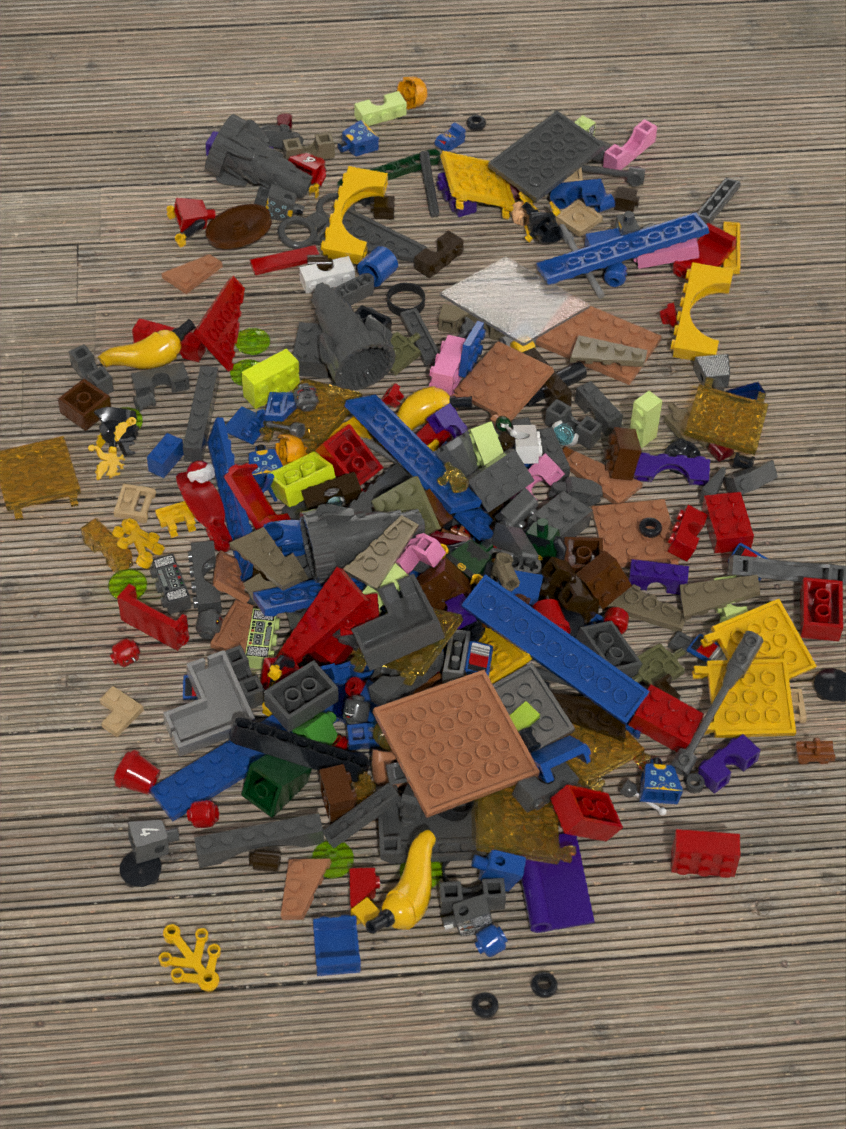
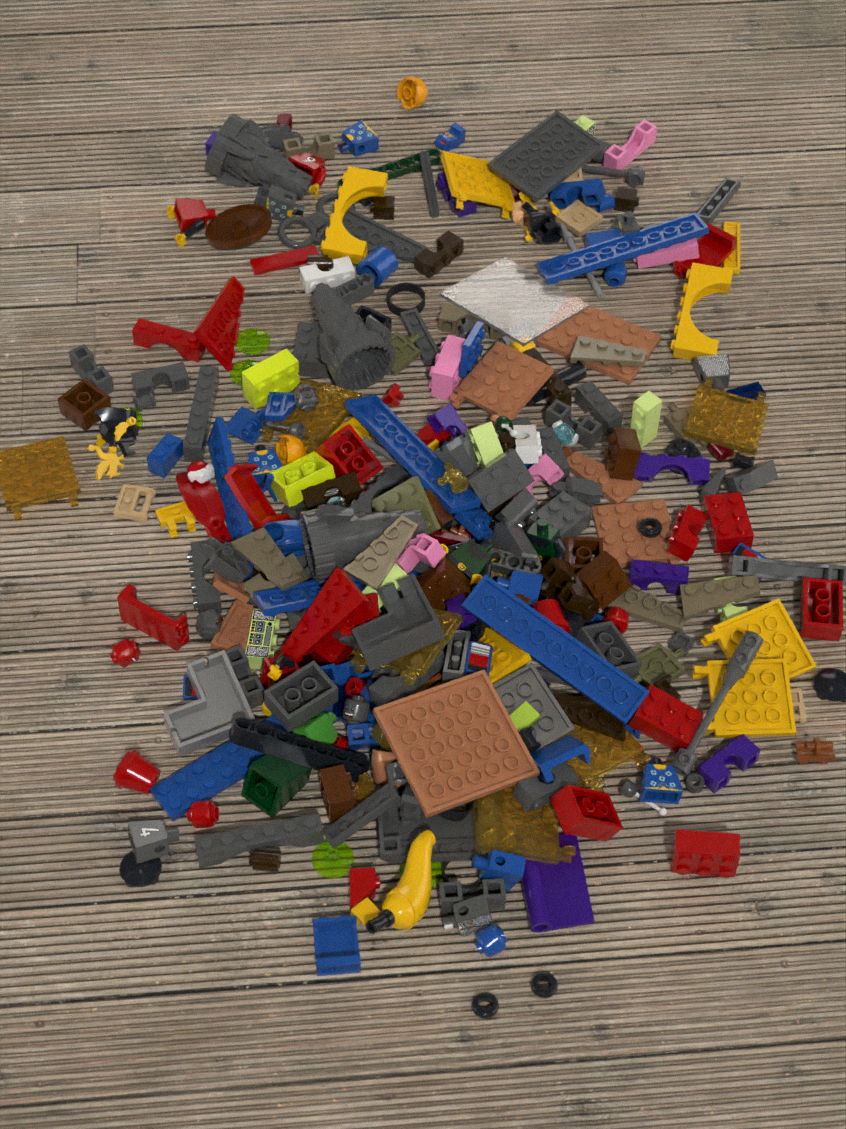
(98, 538): clear yellow arch -> none
(123, 710): tan plate -> none
(124, 577): clear neon green dish -> none
(132, 528): yellow plant -> none
(150, 352): yellow animal -> none
(170, 584): brick -> none
(191, 959): yellow plant -> none
(192, 273): nougat wing -> none
(226, 560): none -> dark grey hinge
(300, 886): nougat wing -> none
(371, 114): yellowish green arch -> none
(425, 403): yellow animal -> none
(476, 123): black piece -> none
(504, 571): dark tan piece -> none
(669, 315): red tile -> none
(709, 653): slope -> none

